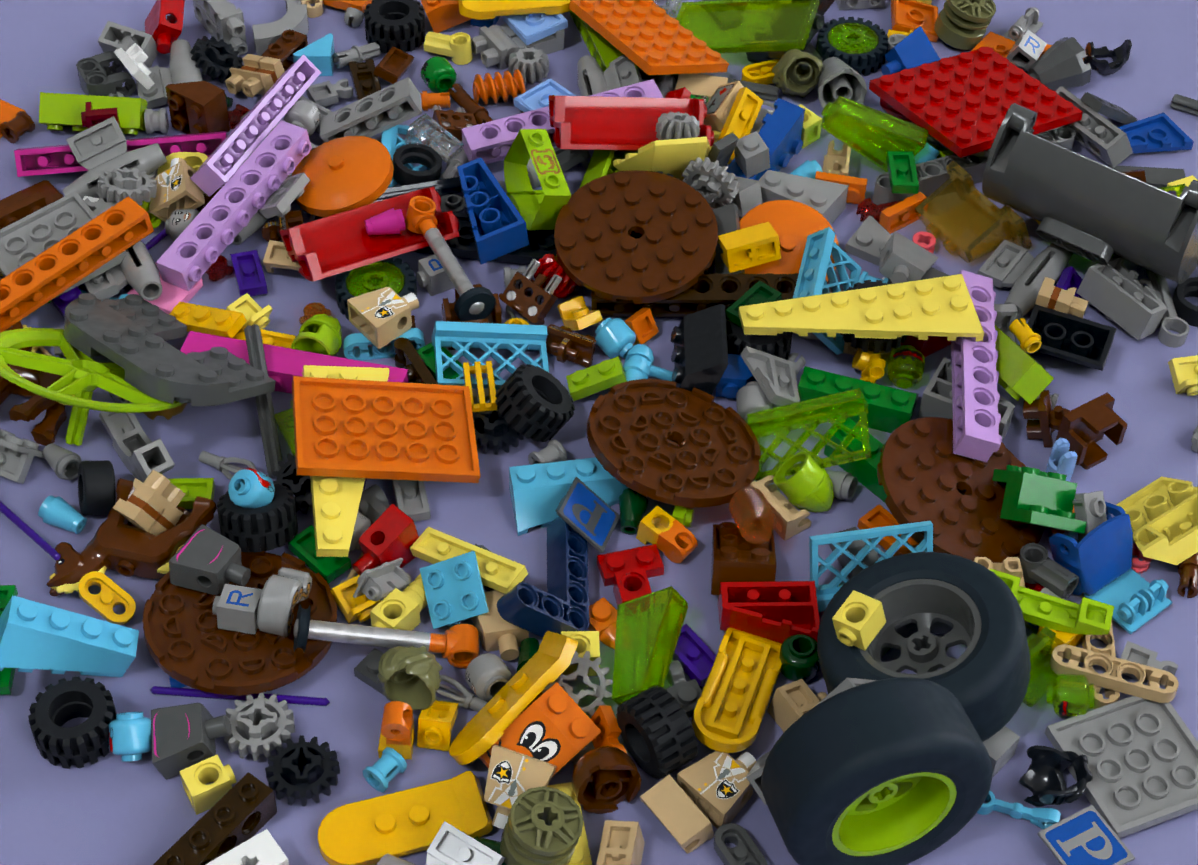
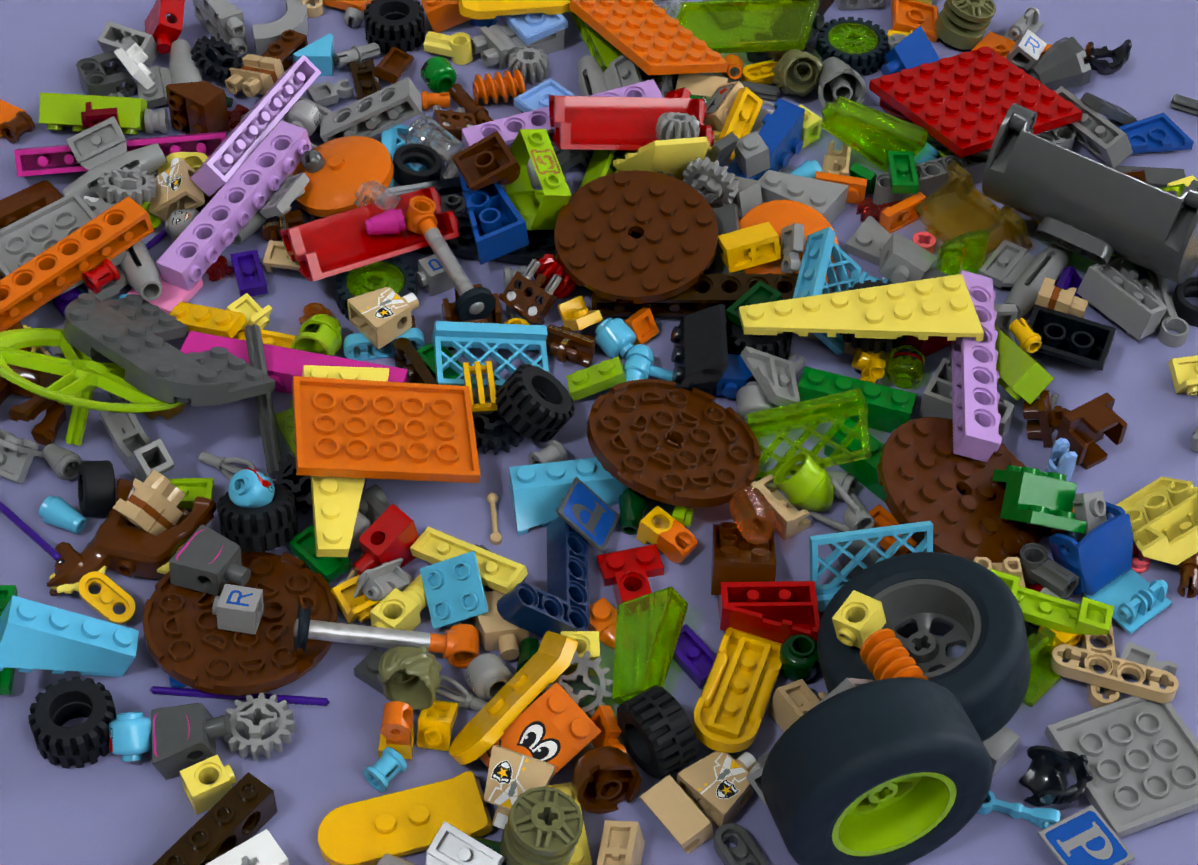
(101, 276): none -> red bush
(279, 598): light grey animal -> none
(286, 769): black gear -> none
(312, 161): none -> dark grey hinge
(380, 195): none -> clear bracket
(412, 499): light grey plate -> none
(487, 163): none -> reddish brown slope
(495, 537): none -> tan hinge
(683, 691): dark grey plate -> none
(734, 61): none -> orange cone
(791, 245): none -> light grey plate
(854, 517): none -> light grey plant
(862, 172): none -> green plate
(888, 657): none -> orange piece
(963, 253): none -> clear neon green slope
(1071, 695): clear neon green head -> none

